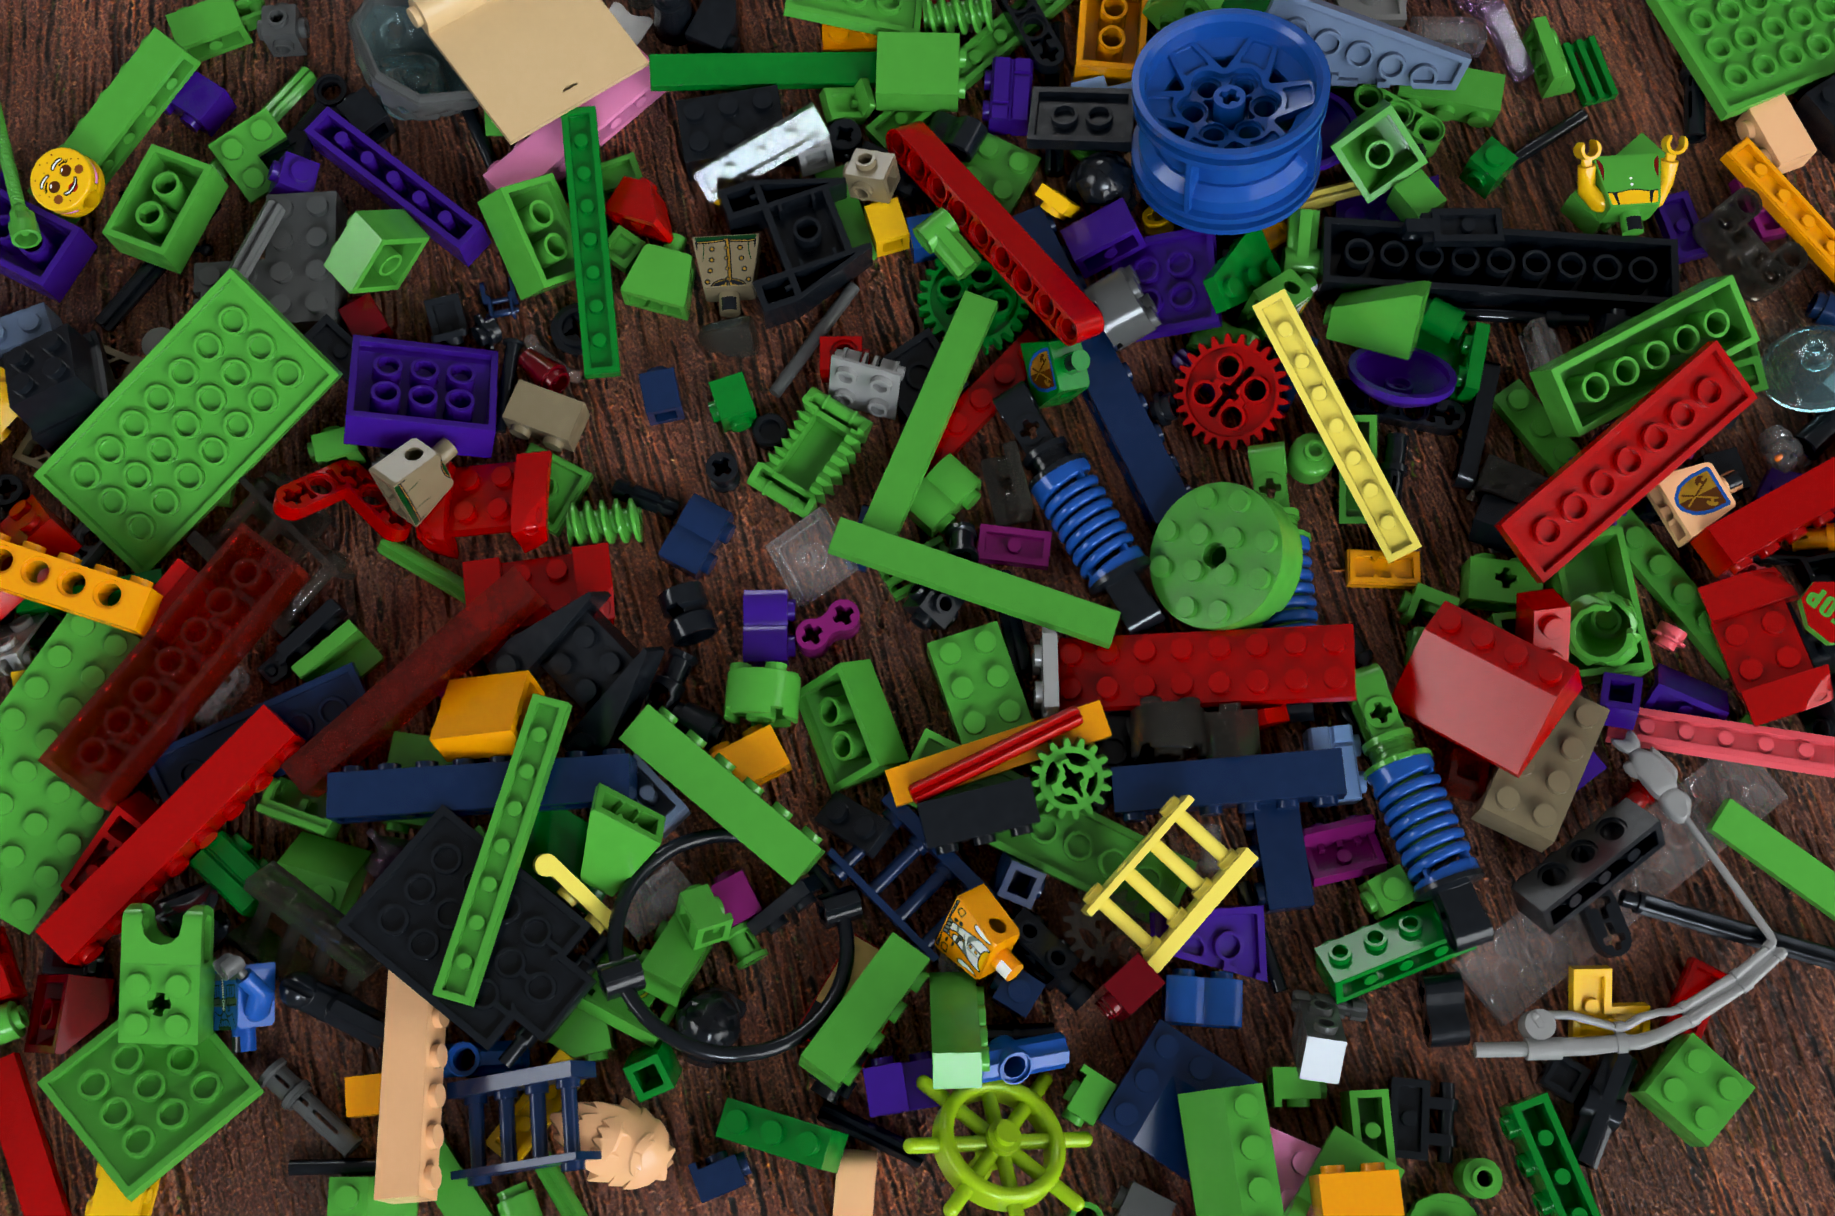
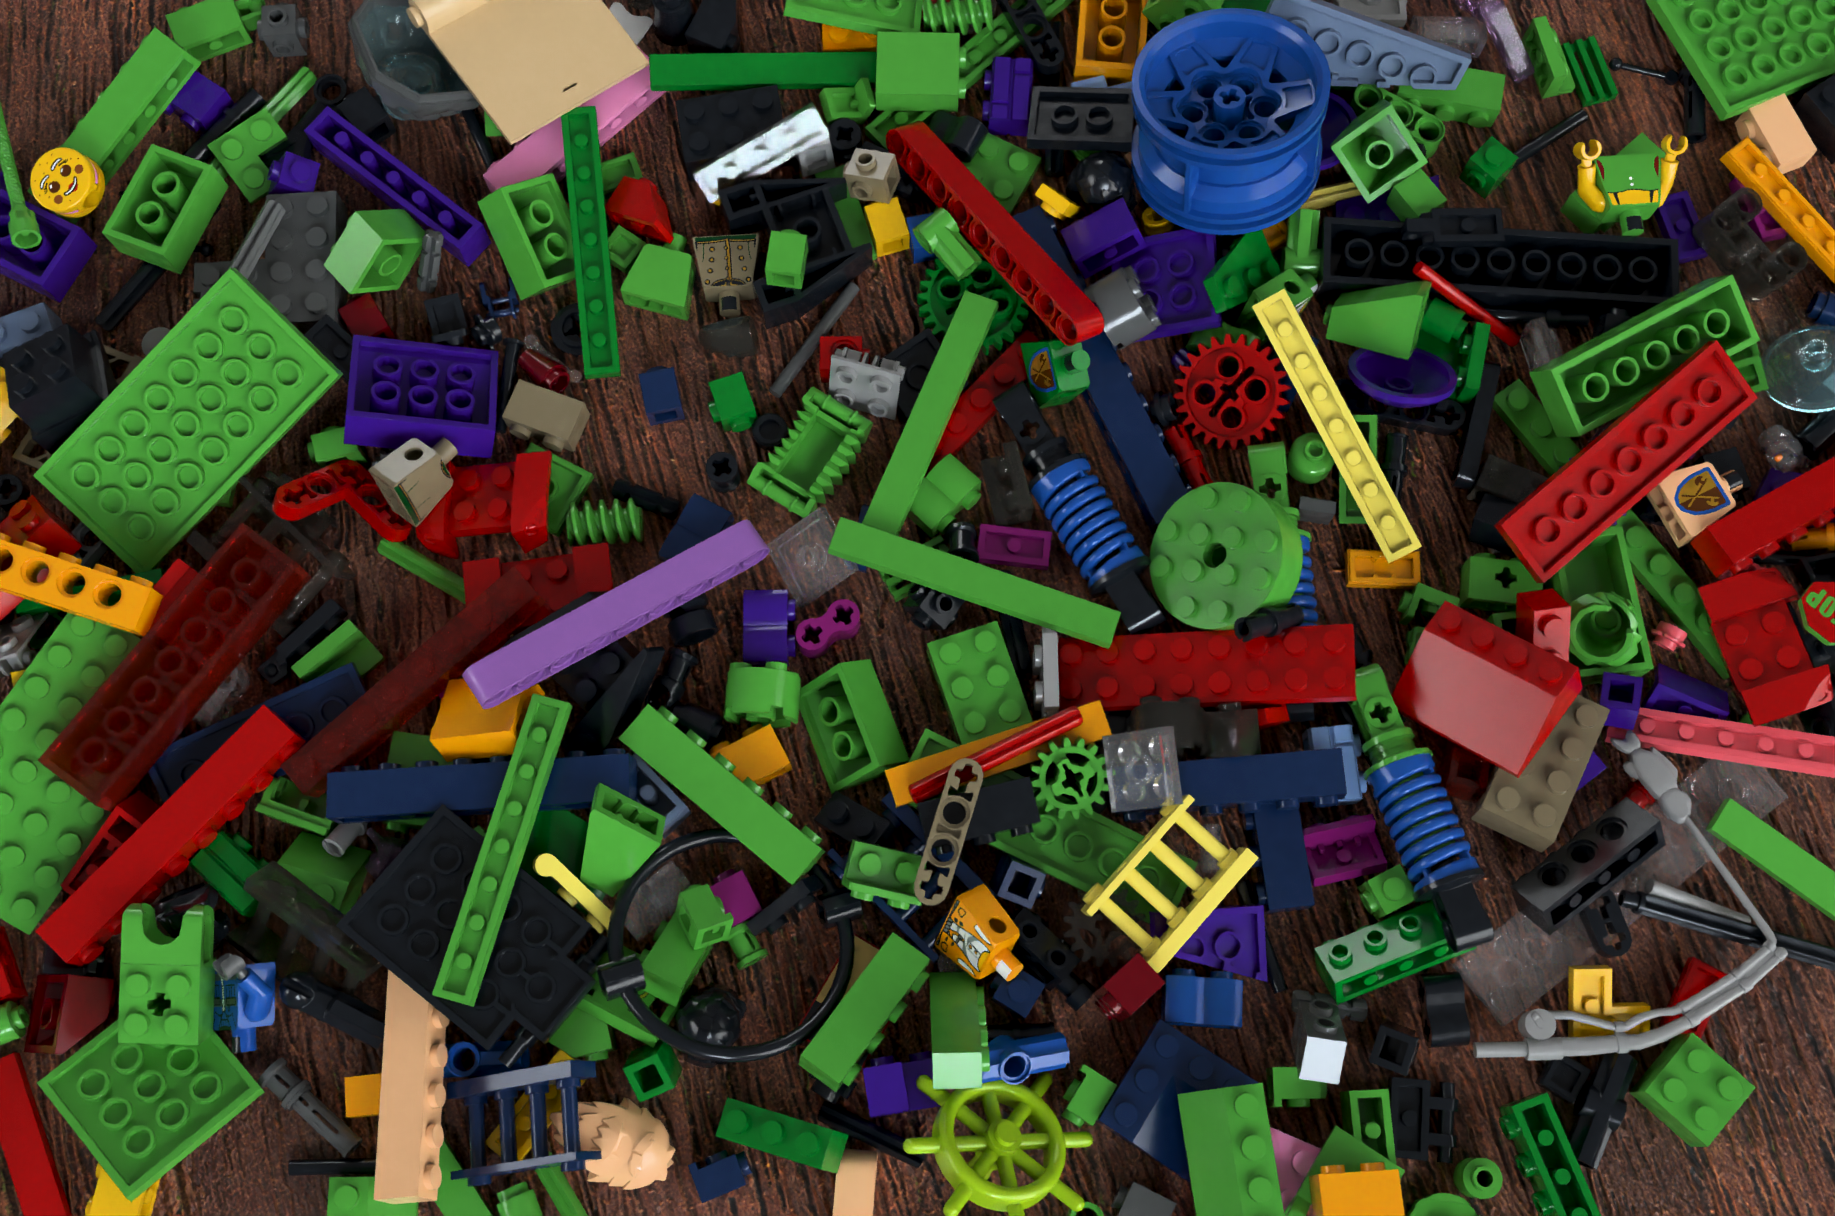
(243, 109): none -> black pin
(342, 837): none -> light grey pin
(429, 261): none -> dark grey axle
(614, 614): none -> medium lavender beam
(786, 259): none -> bright green brick
(883, 873): none -> bright green bracket
(953, 833): none -> dark tan beam
(1142, 769): none -> clear plate
(1187, 456): none -> red pin
(1268, 622): none -> black pin
(1316, 510): none -> dark grey tile
(1395, 1047): none -> black brick
(1465, 303): none -> red bar
(1669, 78): none -> black hinge
(1681, 897): none -> light grey bar

